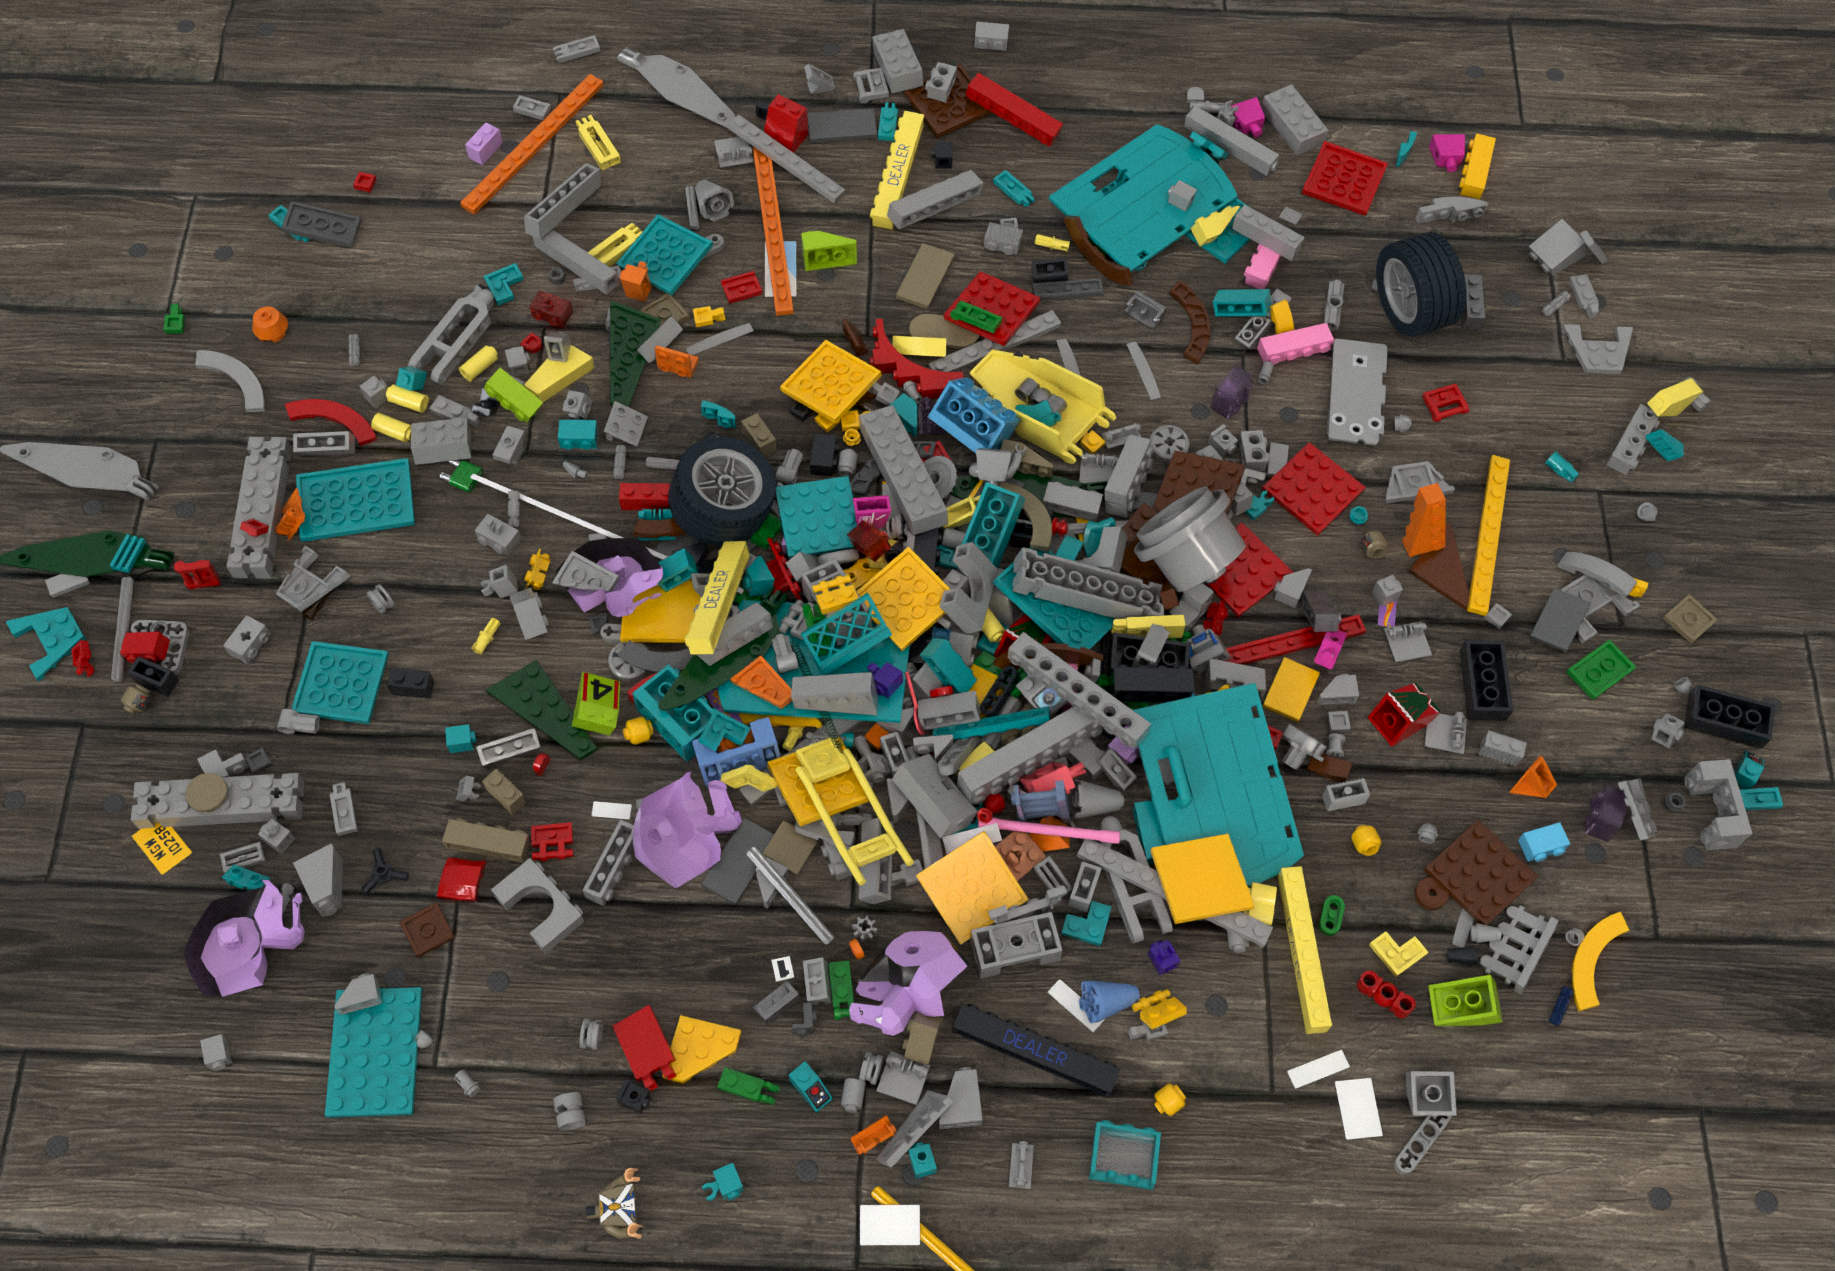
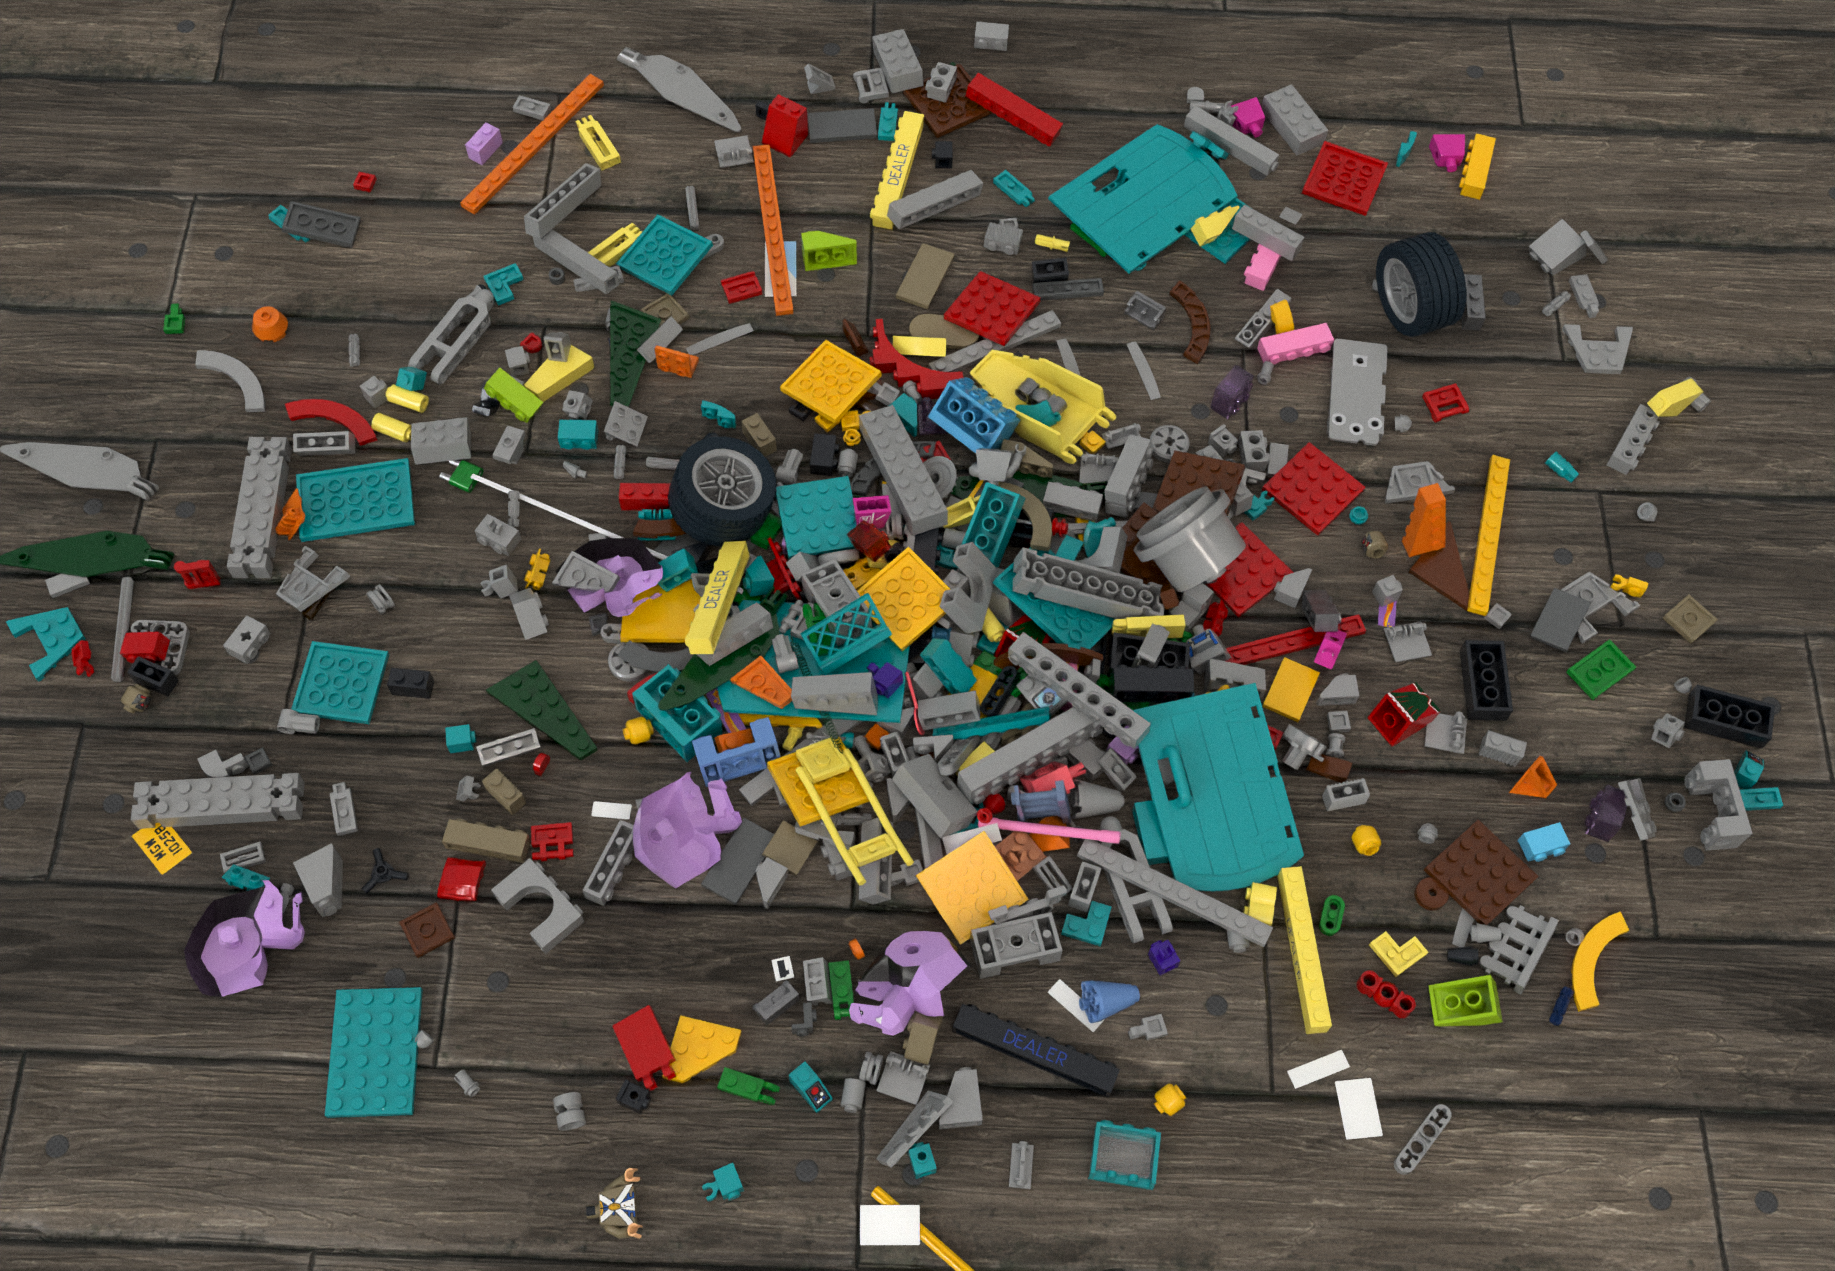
(124, 553): teal tile -> none
(206, 792): dark tan tile -> none
(216, 1052): light grey brick -> none
(254, 527): red plate -> none
(276, 836): light grey brick -> none
(359, 994): light grey slope -> none
(450, 410): light grey hinge -> none
(478, 363): light yellow brick -> none
(485, 636): light yellow axle -> none
(551, 309): clear red brick -> none
(576, 49): light grey hinge -> none
(591, 1034): light grey wheel -> none
(597, 704): lime slope -> none
(636, 281): orange brick -> none
(705, 316): yellow plate -> none
(713, 200): light grey cone -> none
(723, 726): teal plate -> none
(748, 775): light yellow plate -> none
(786, 158): light grey plate -> none
(790, 895): light grey axle -> none
(835, 599): yellow plate -> none
(860, 925): light grey gear -> none
(873, 1135): orange hinge -> none
(943, 691): red tile -> none
(976, 316): green plate -> none
(1096, 258): reddish brown tile -> none
(1162, 1012): yellow plate -> none
(1181, 195): light grey brick -> none
(1202, 878): yellow tile -> none
(1242, 302): teal brick -> none
(1334, 304): light grey piece -> none
(1431, 1093): light grey slope -> none
(1454, 207): light grey slope -> none
(1599, 569): light grey slope -> none
(1667, 446): teal slope -> none

